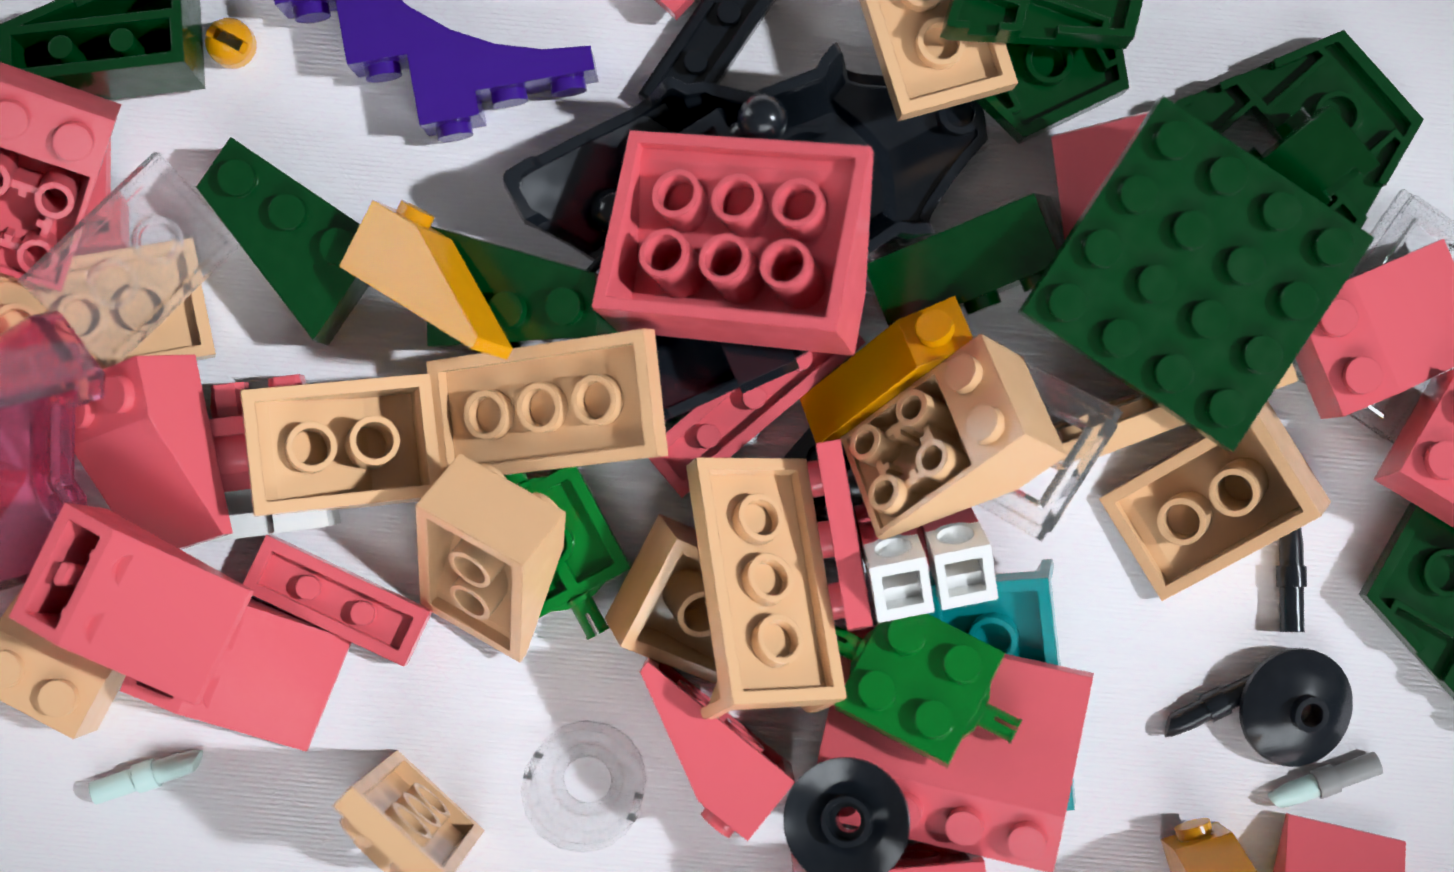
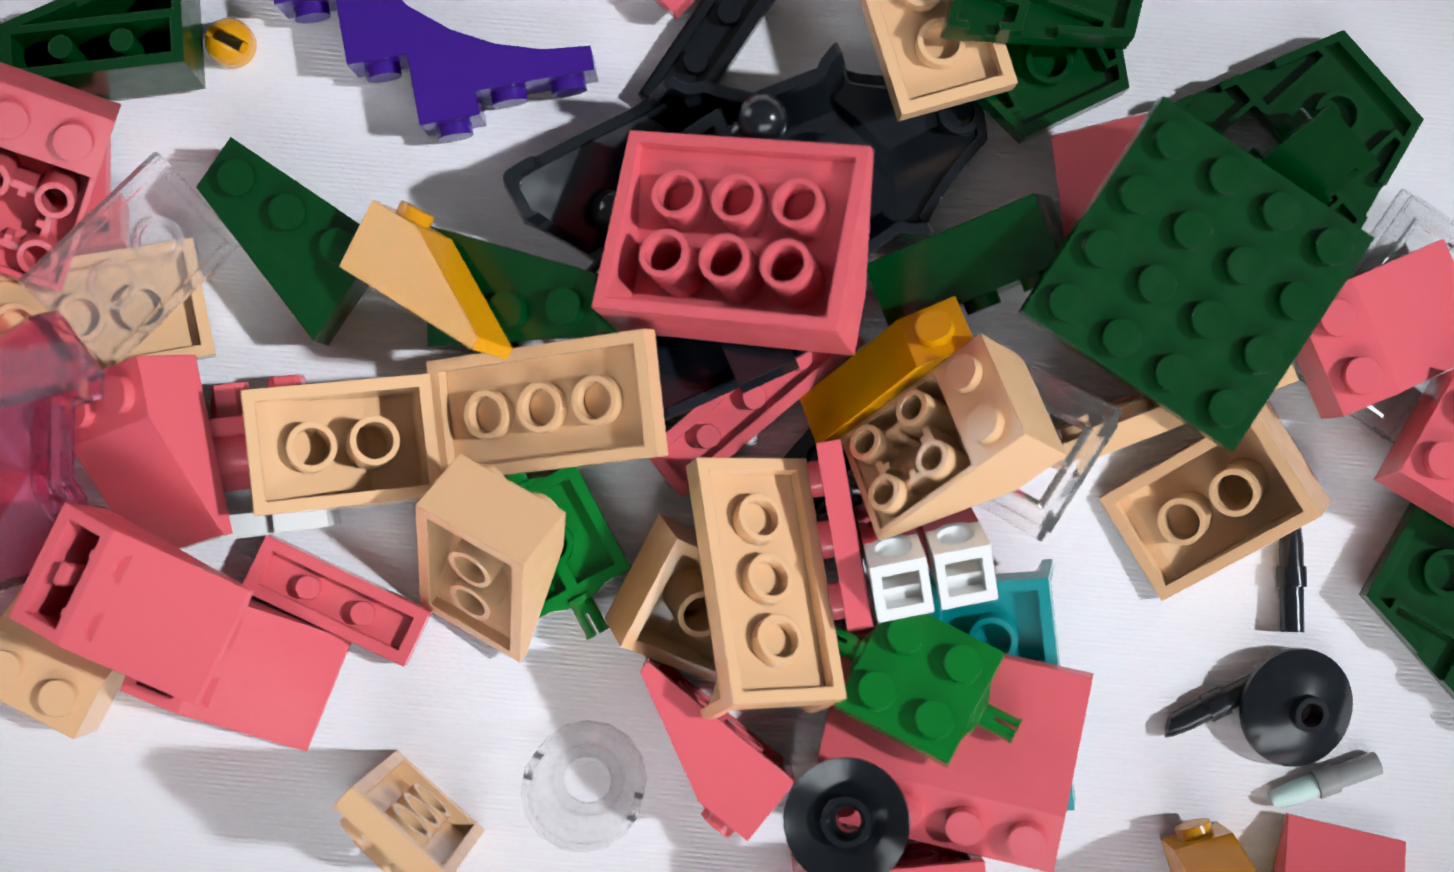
(144, 776): light aqua piece -> none

